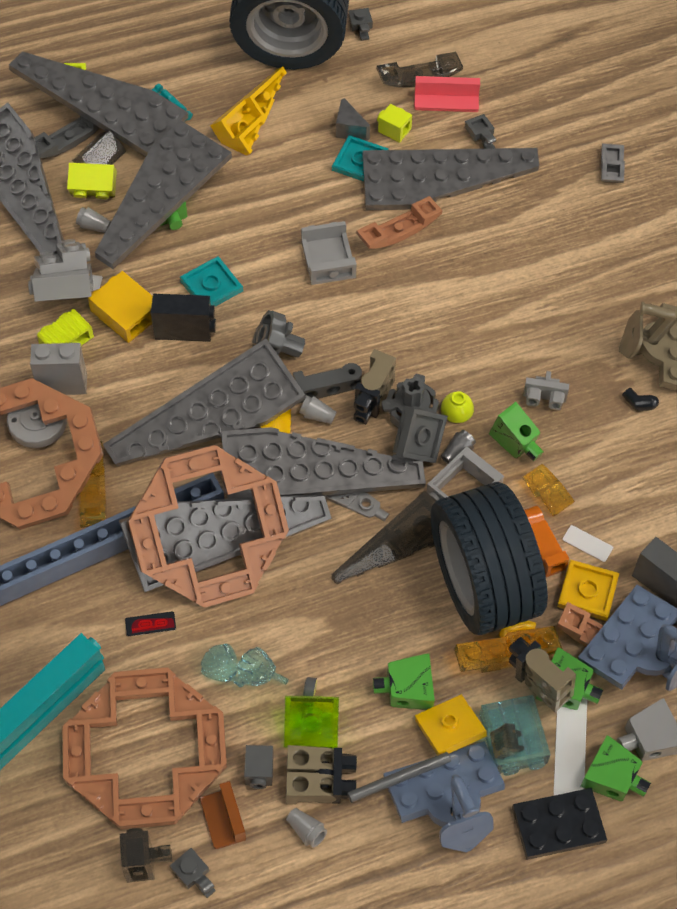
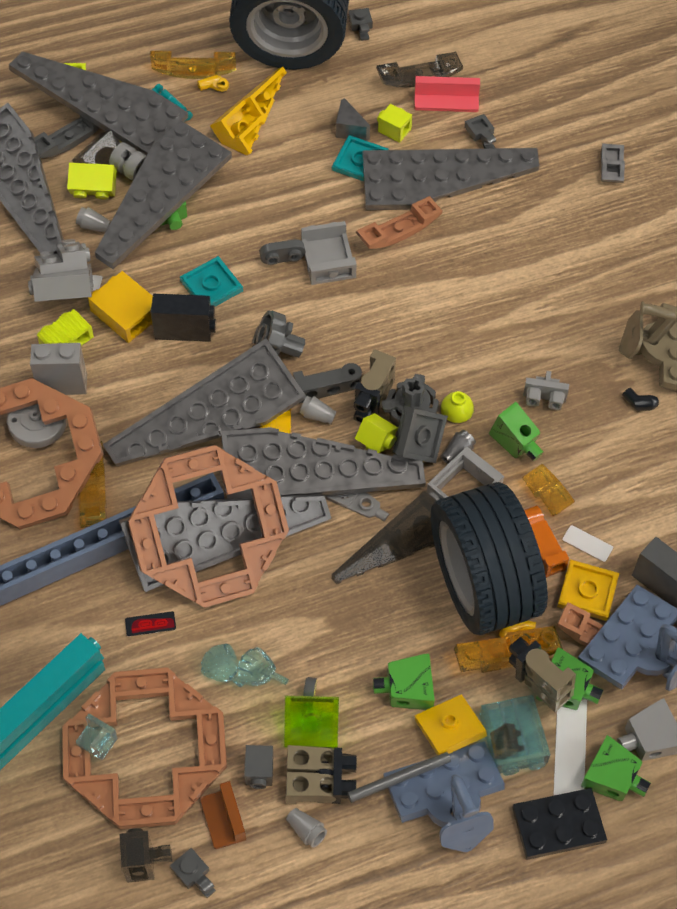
(97, 737): none -> clear light blue panel
(127, 160): none -> light grey wheel
(193, 67): none -> clear yellow slope
(215, 82): none -> yellow arm
(282, 252): none -> dark grey plate
(376, 433): none -> neon yellow brick

